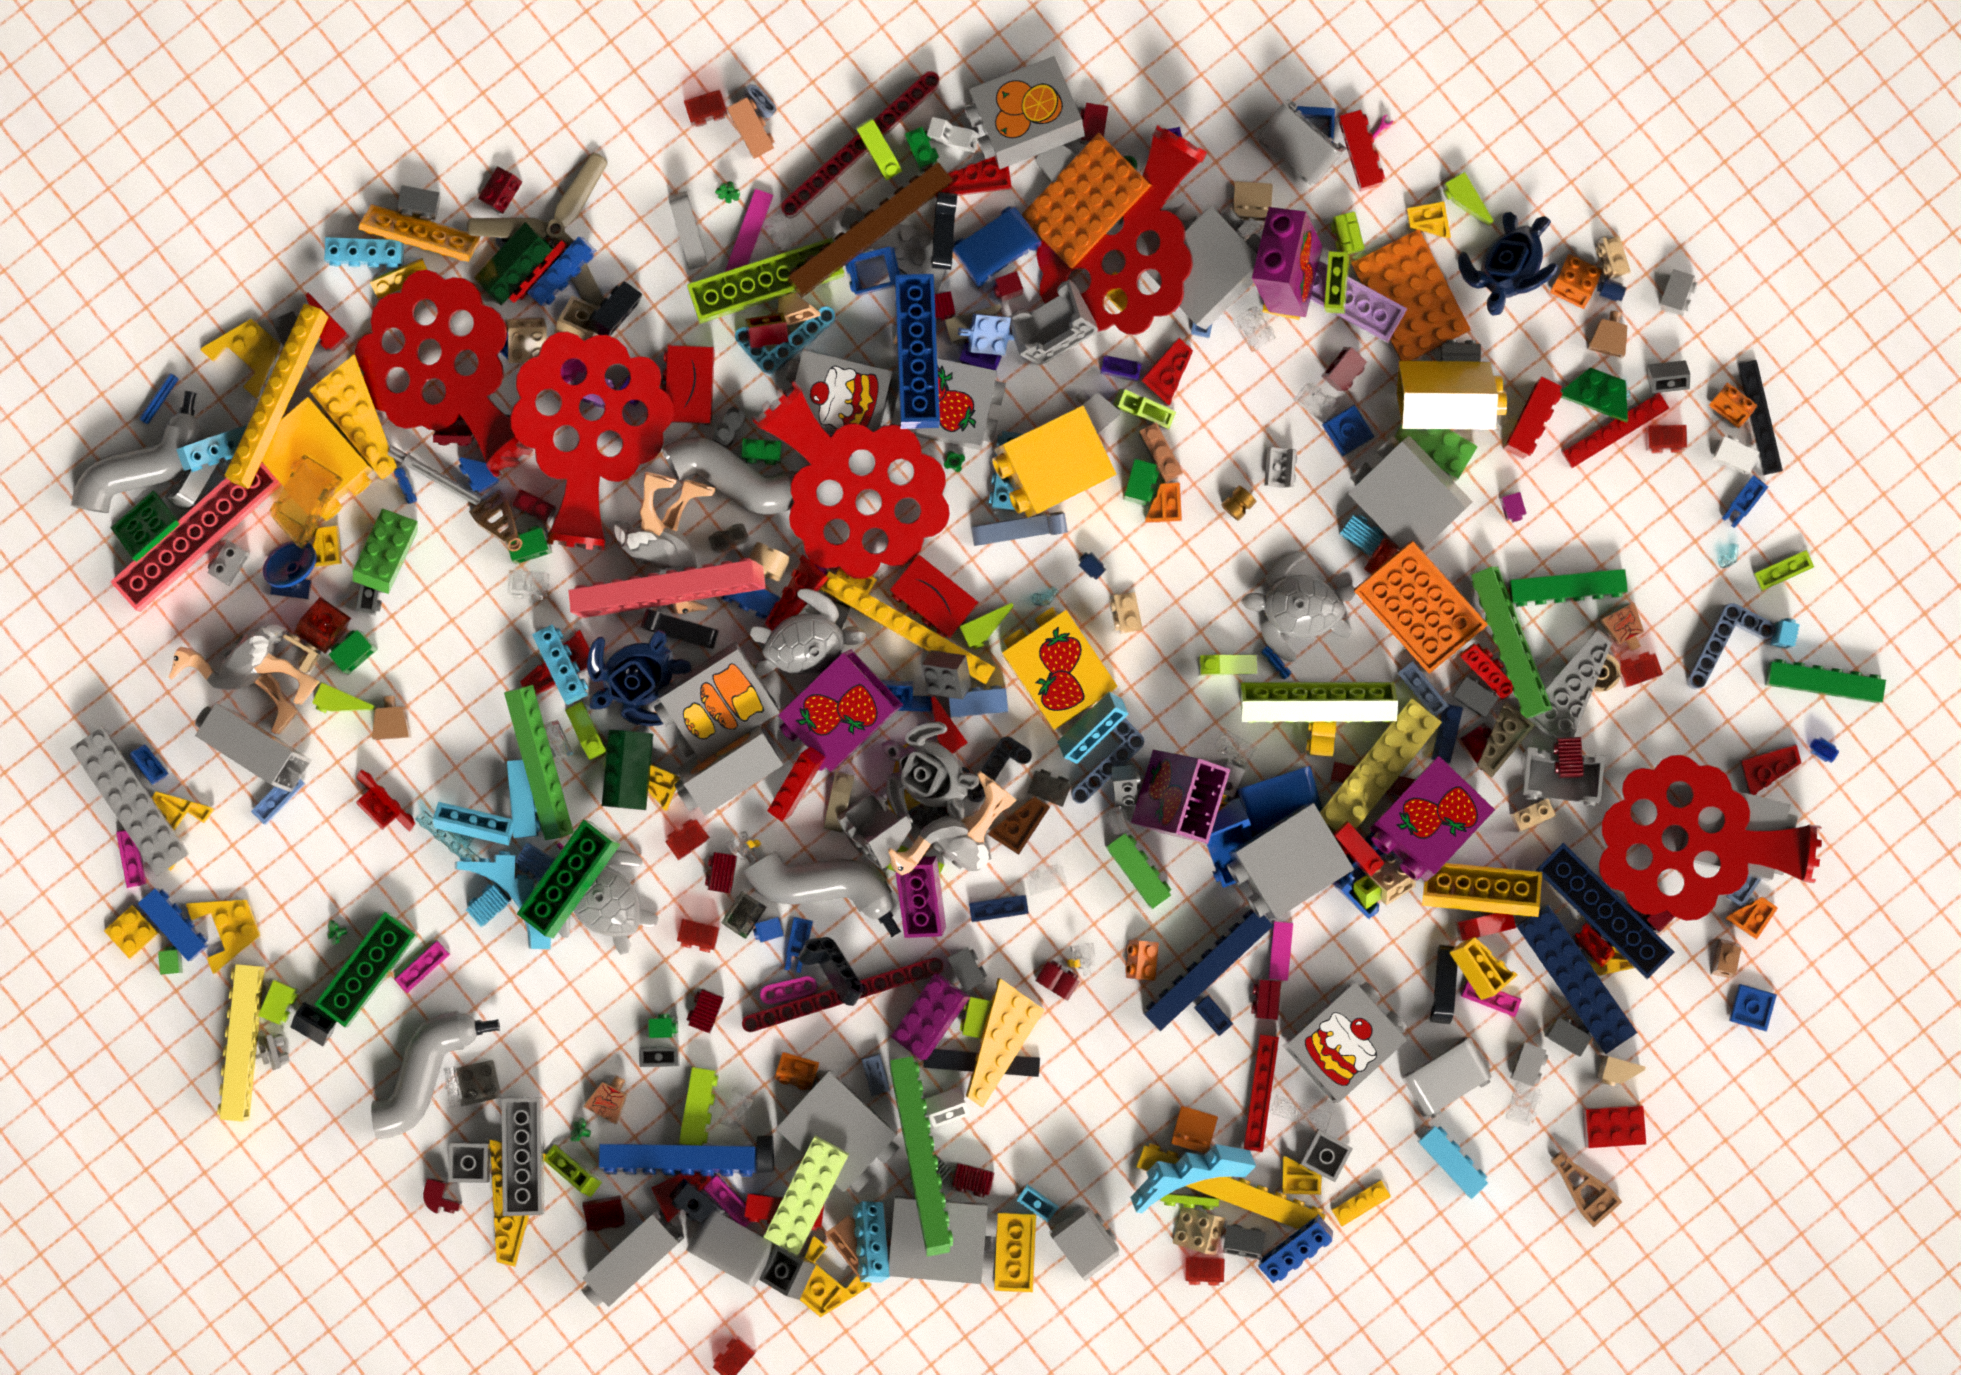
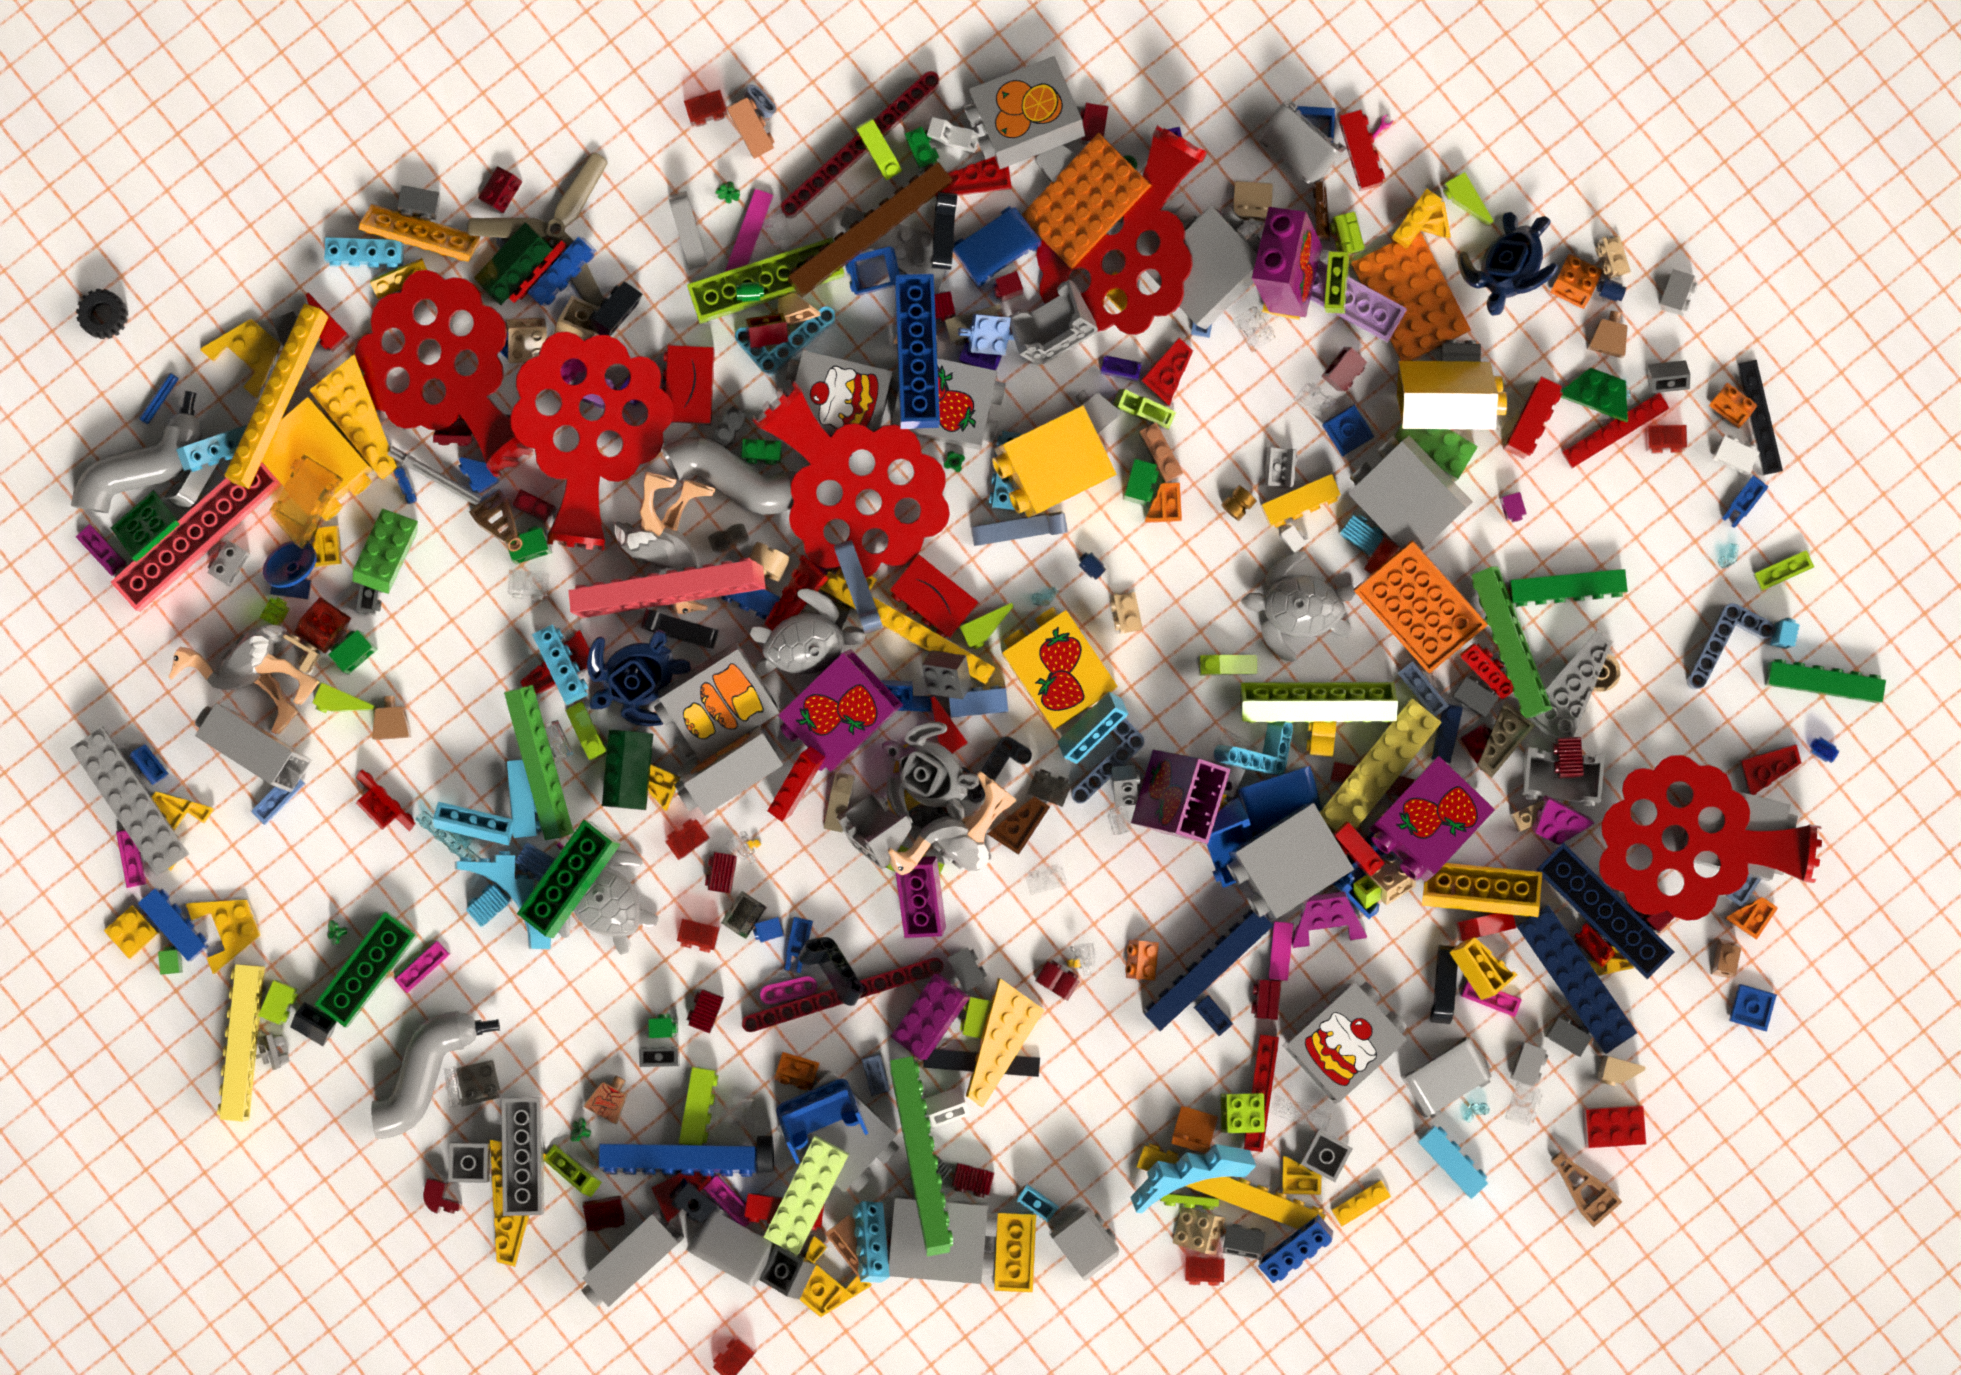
(87, 307): none -> black tyre
(100, 549): none -> magenta plate
(275, 611): none -> clear neon green brick
(749, 291): none -> green brick
(817, 1110): none -> blue windscreen
(825, 882): light grey animal -> none
(858, 586): none -> sand blue beam
(998, 908): dark blue plate -> none
(1138, 870): bright green brick -> none
(1242, 1113): none -> lime bracket
(1274, 755): none -> medium azure beam
(1276, 662): blue axle -> none
(1293, 538): none -> white brick
(1301, 500): none -> yellow brick
(1321, 211): none -> reddish brown wing
(1327, 912): none -> magenta wing
(1416, 218): none -> yellow brick
(1476, 1109): none -> clear light blue arm
(1559, 822): none -> magenta wing
(1624, 626): medium nougat torso -> none
(1639, 670): clear red brick -> none

